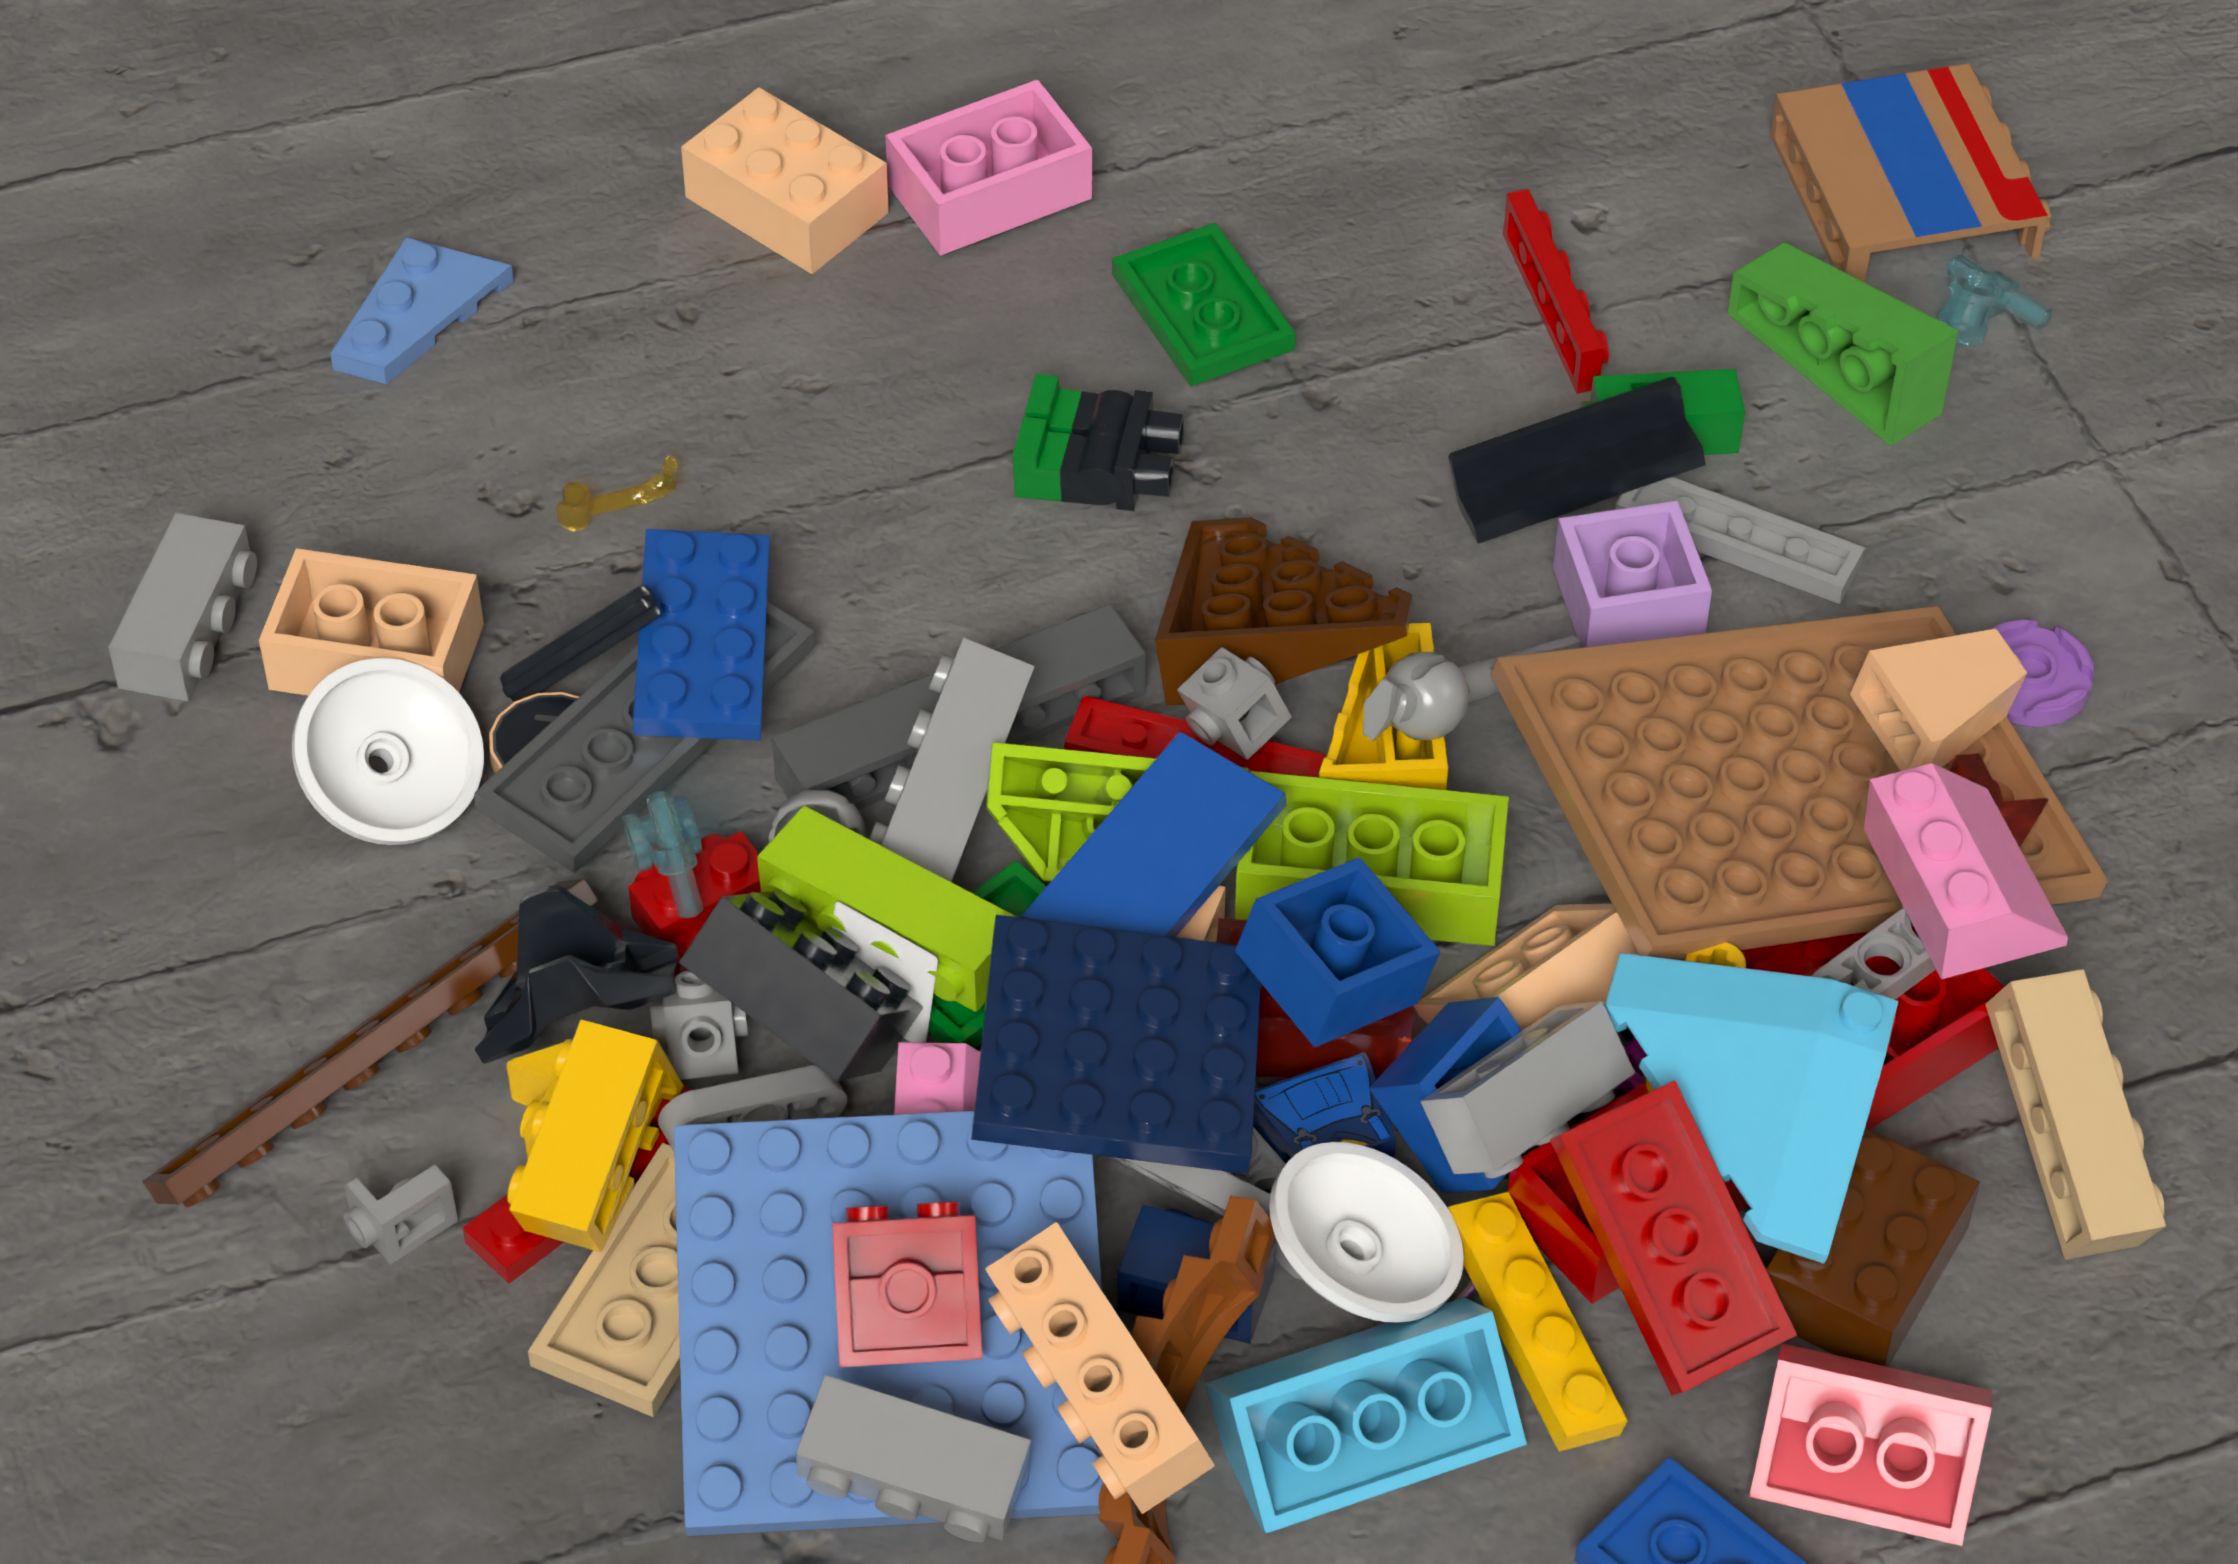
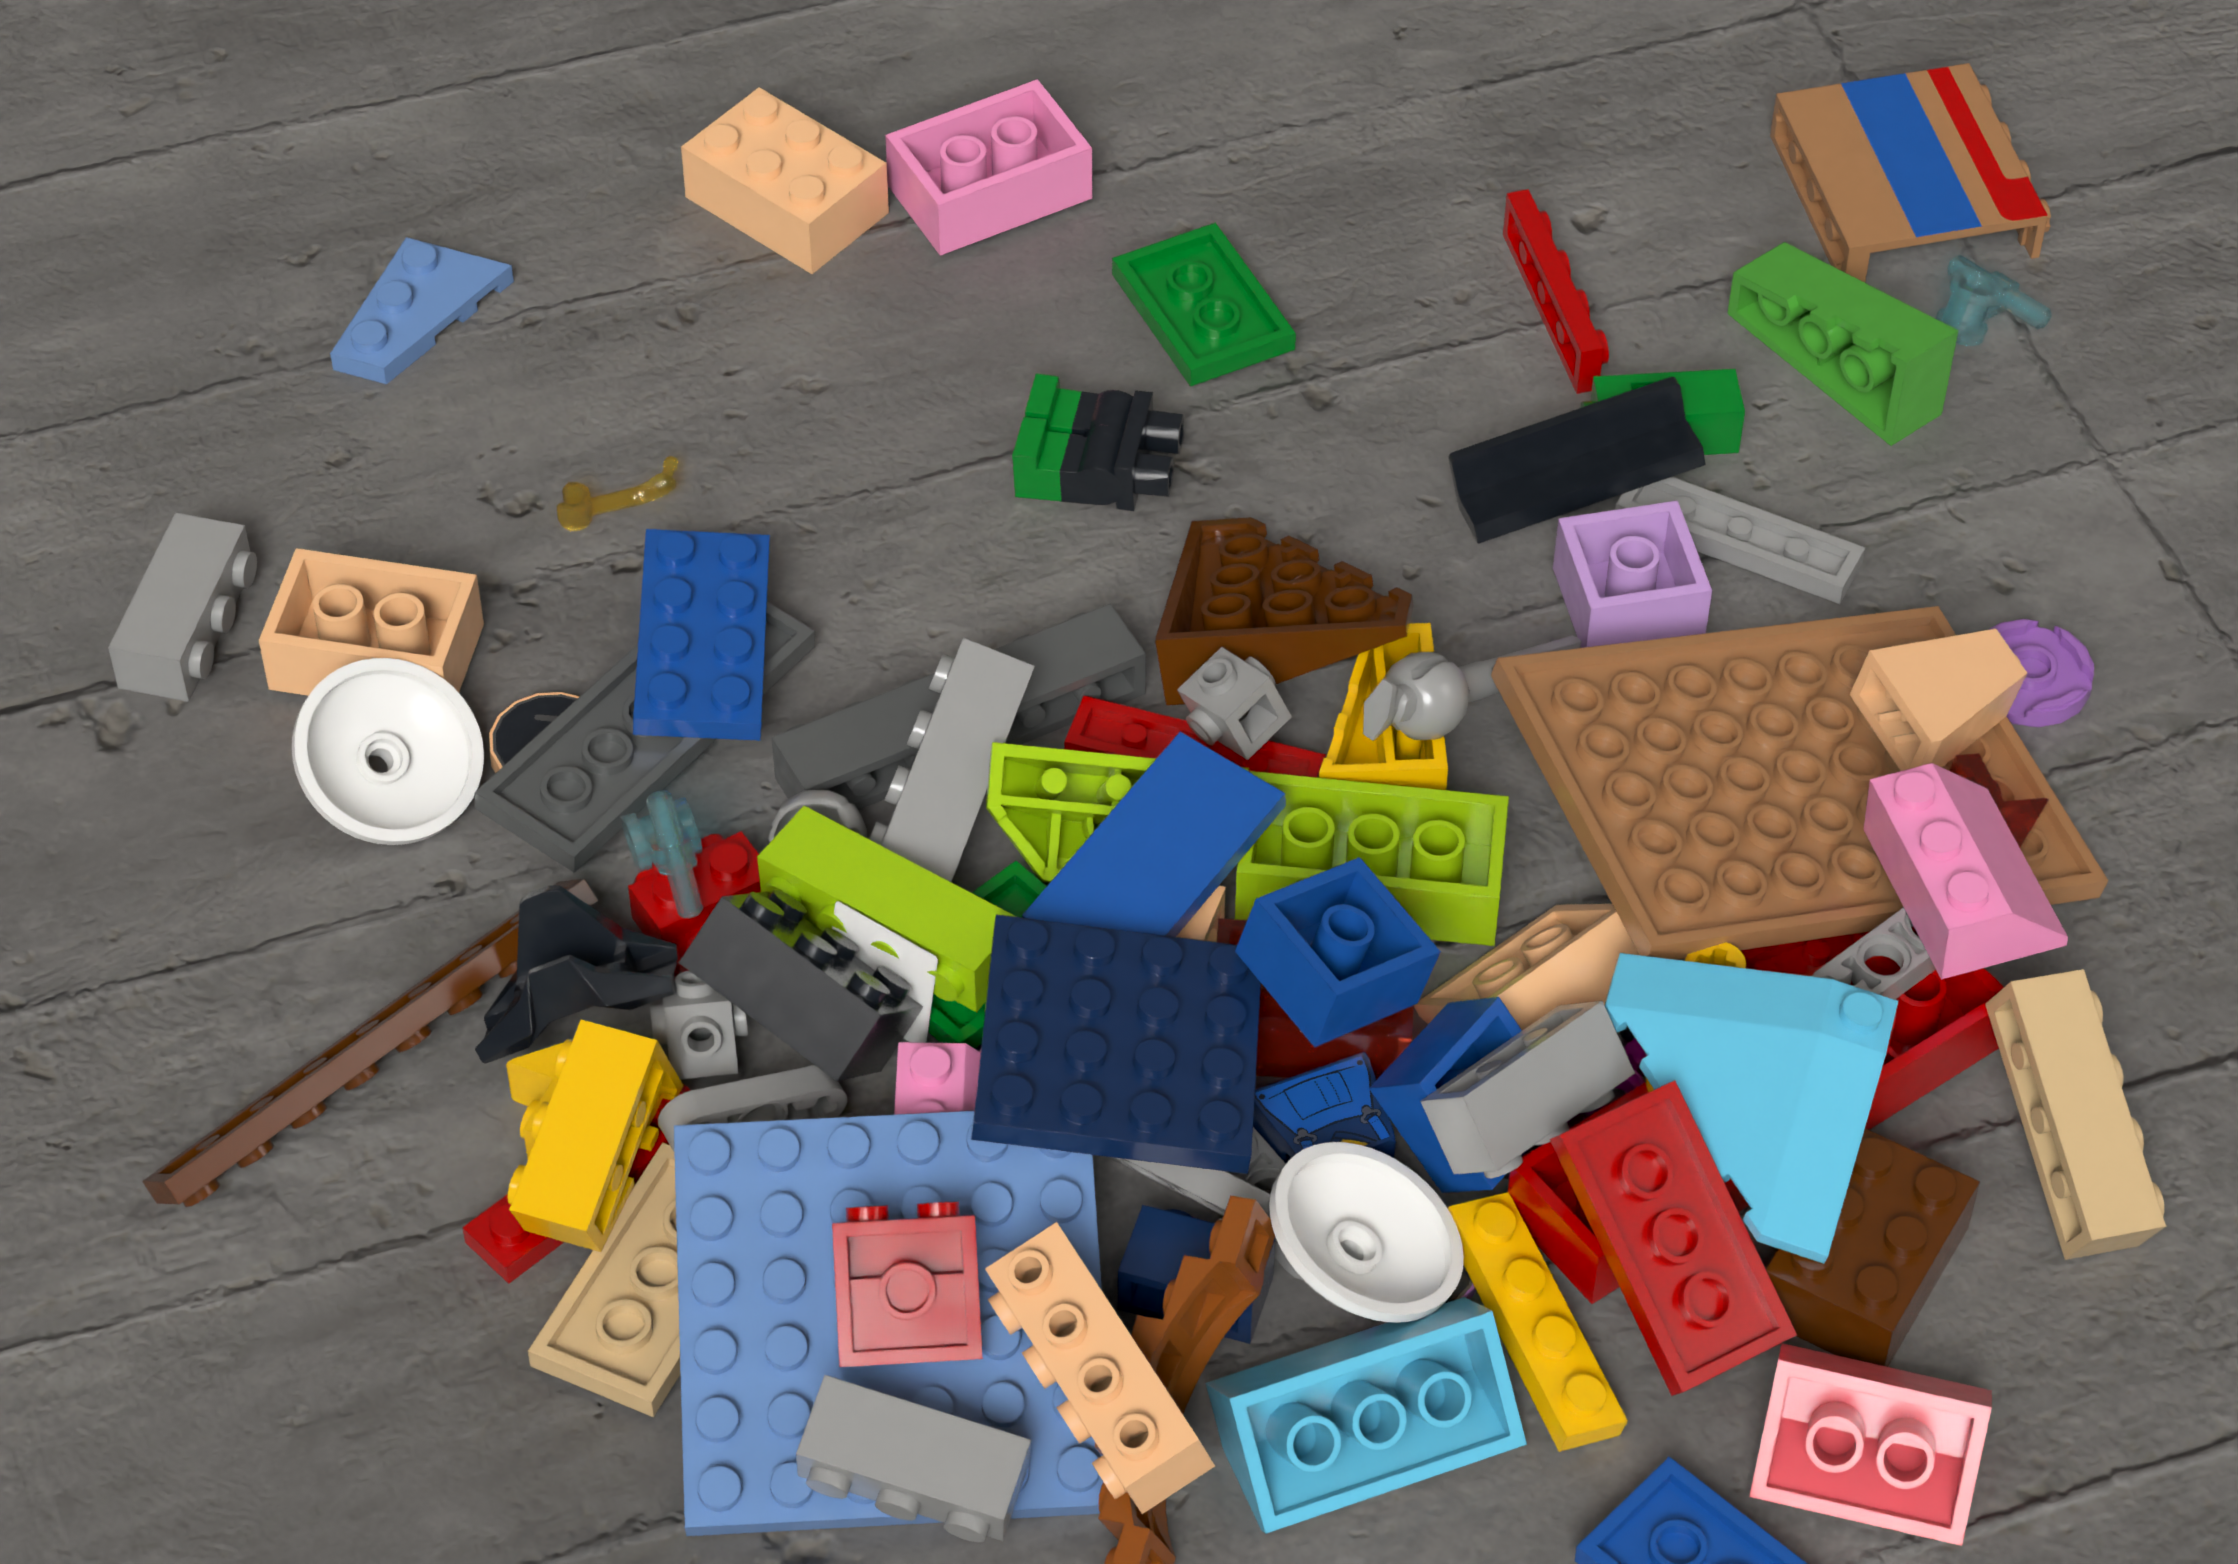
(404, 1217): light grey bracket -> none
(582, 643): black axle -> none

